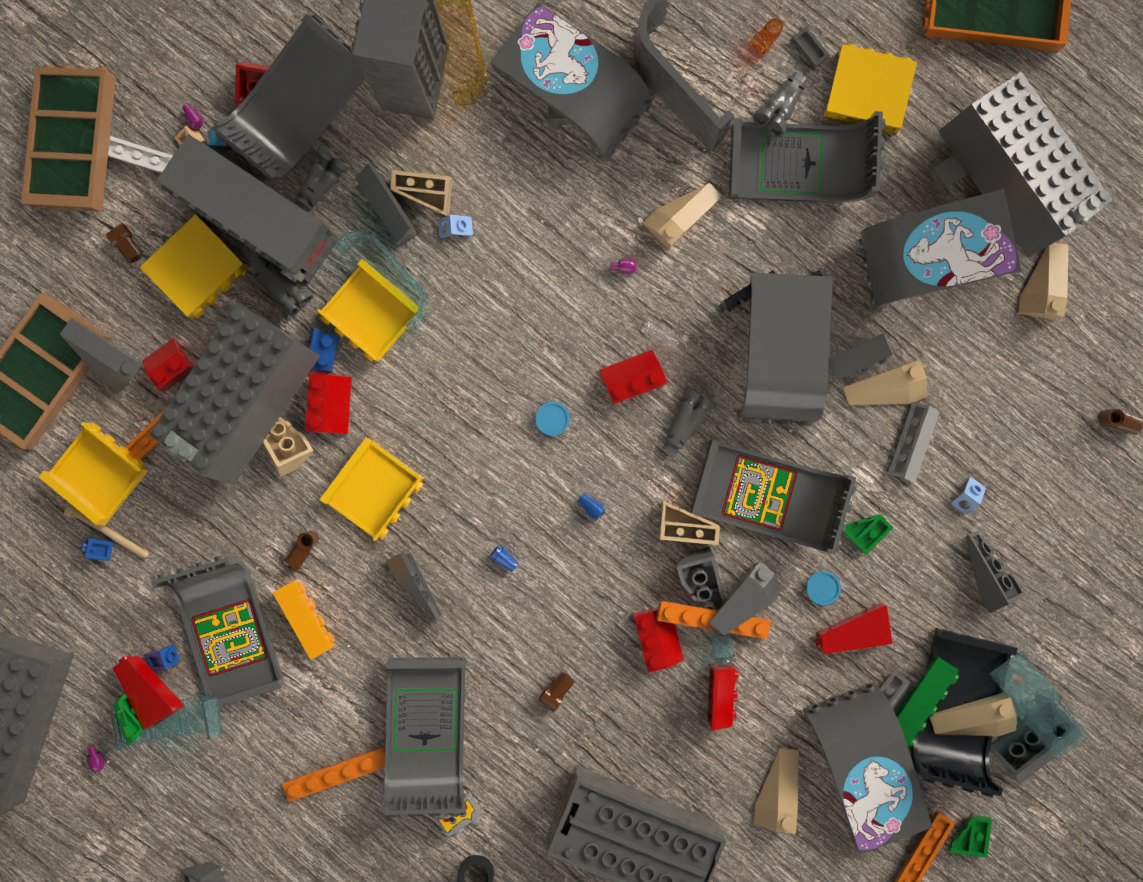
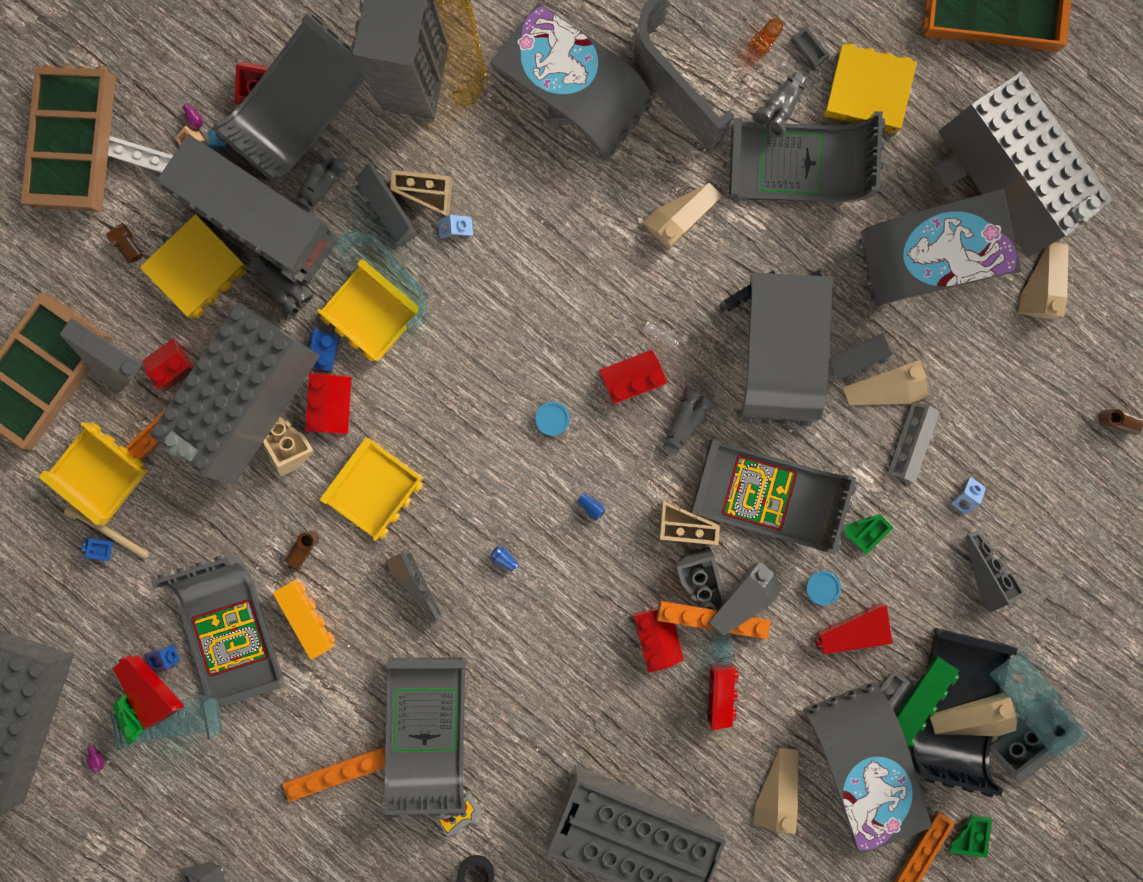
(554, 694): reddish brown piece -> none
(624, 266): magenta cylinder -> none

